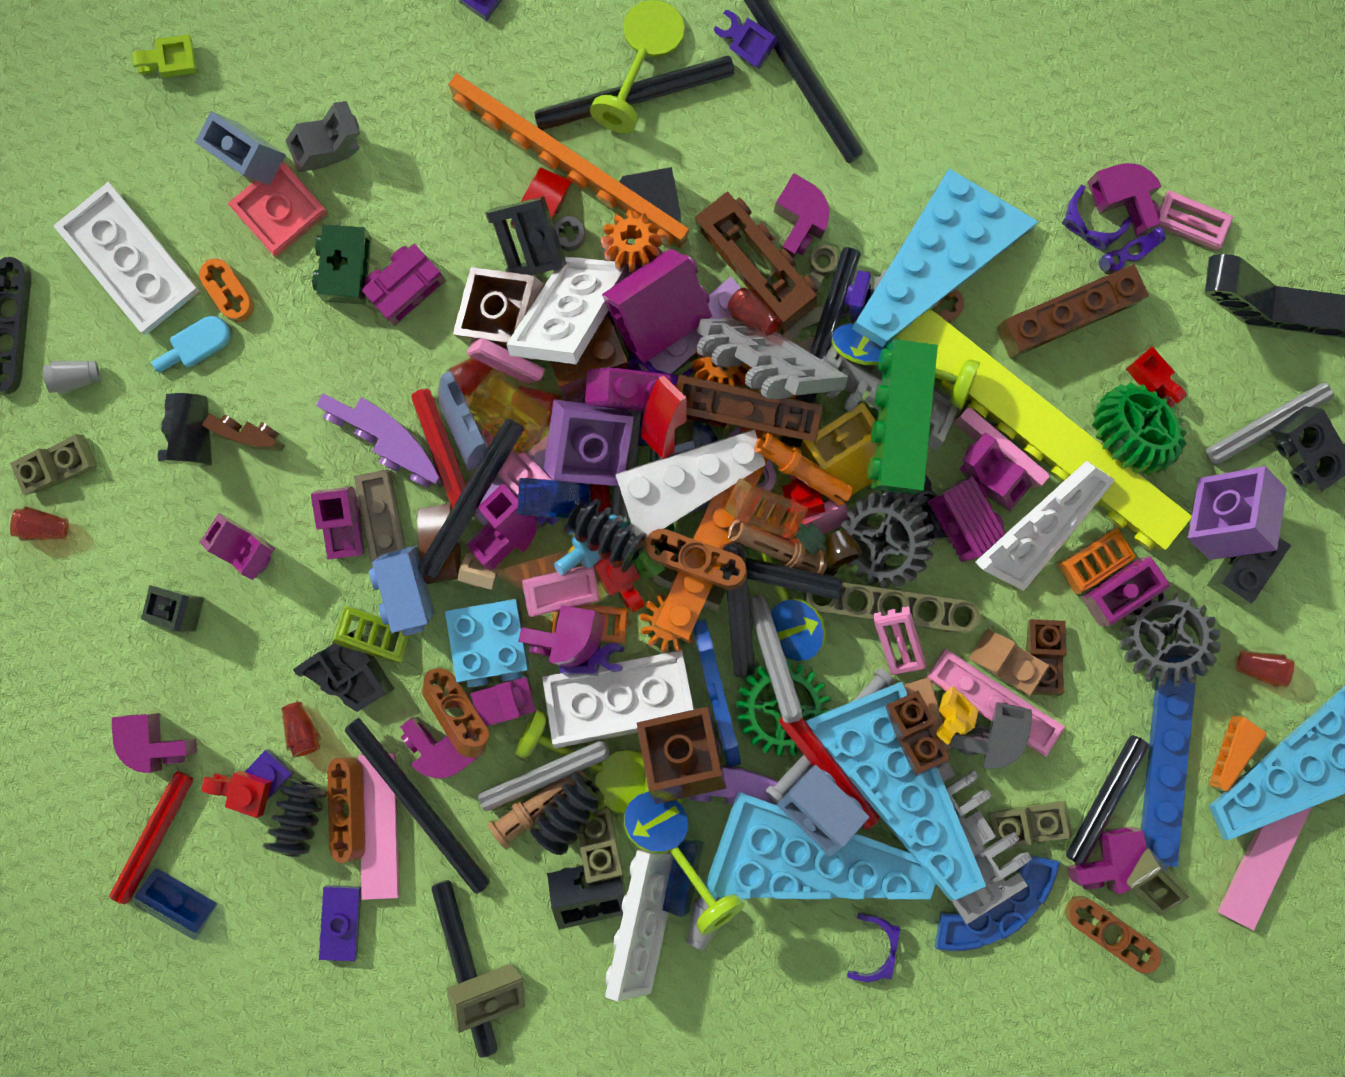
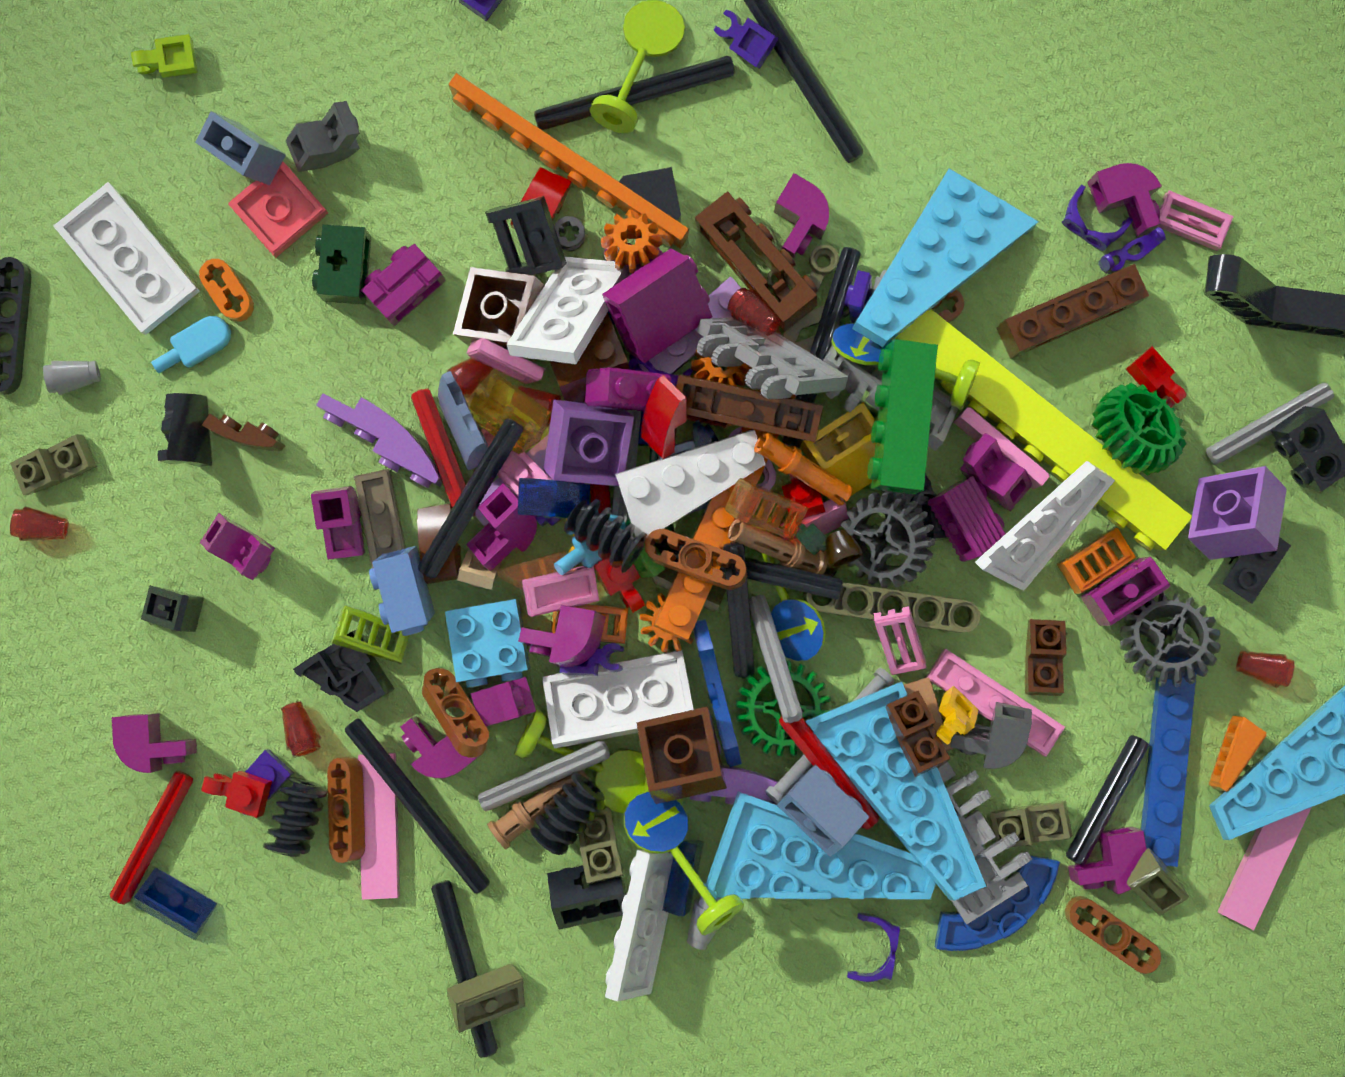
(340, 923): dark purple plate -> none
(1009, 662): medium nougat slope -> none

